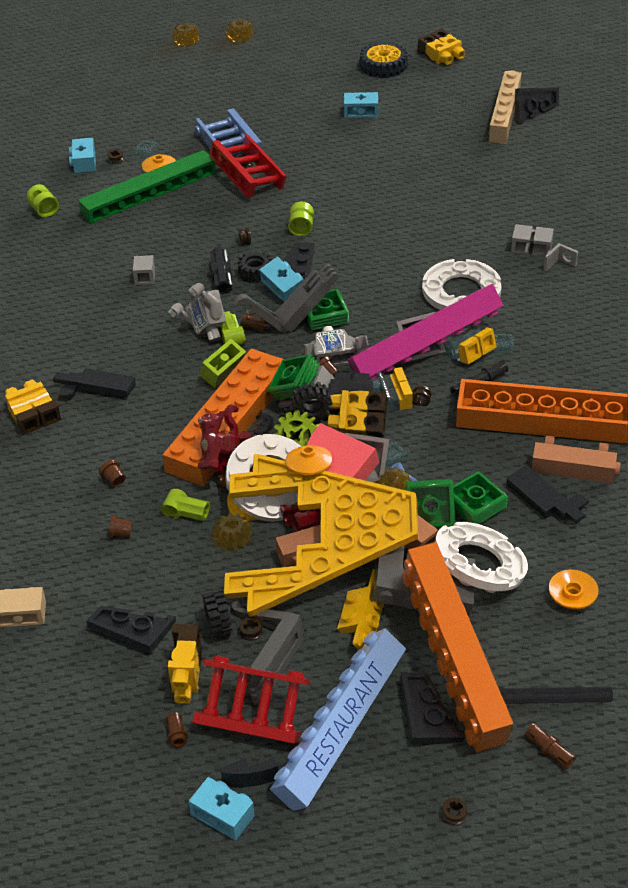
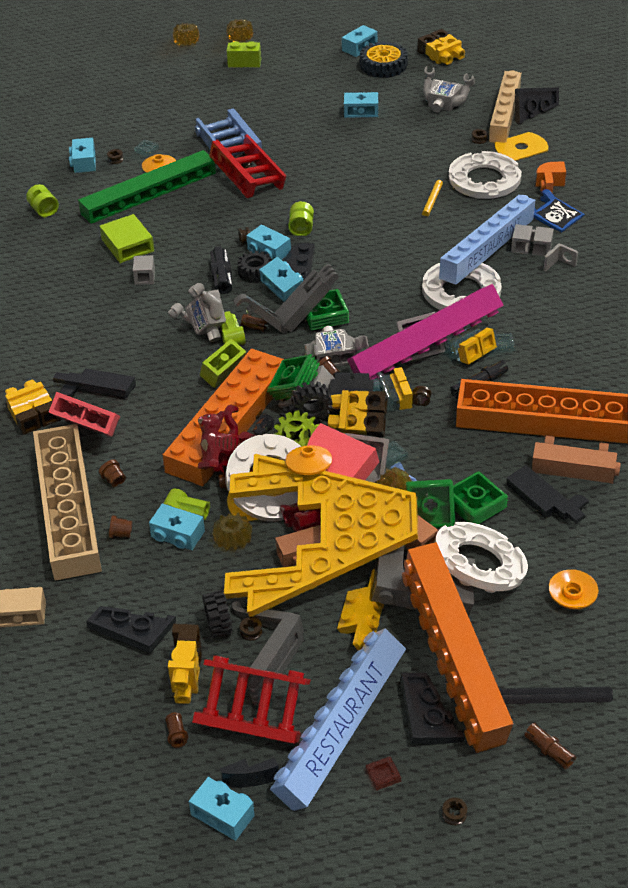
(66, 503): none -> tan brick
(84, 414): none -> coral brick
(127, 238): none -> lime brick
(177, 527): none -> medium azure brick
(244, 54): none -> lime brick
(268, 241): none -> medium azure brick
(358, 39): none -> medium azure brick
(383, 773): none -> clear red tile
(432, 198): none -> yellow bar
(445, 94): none -> light grey torso
(479, 136): none -> dark brown bush
(486, 239): none -> light blue brick
(505, 165): none -> white plate
(535, 144): none -> yellow piece
(551, 175): none -> orange brick
(556, 212): none -> flag

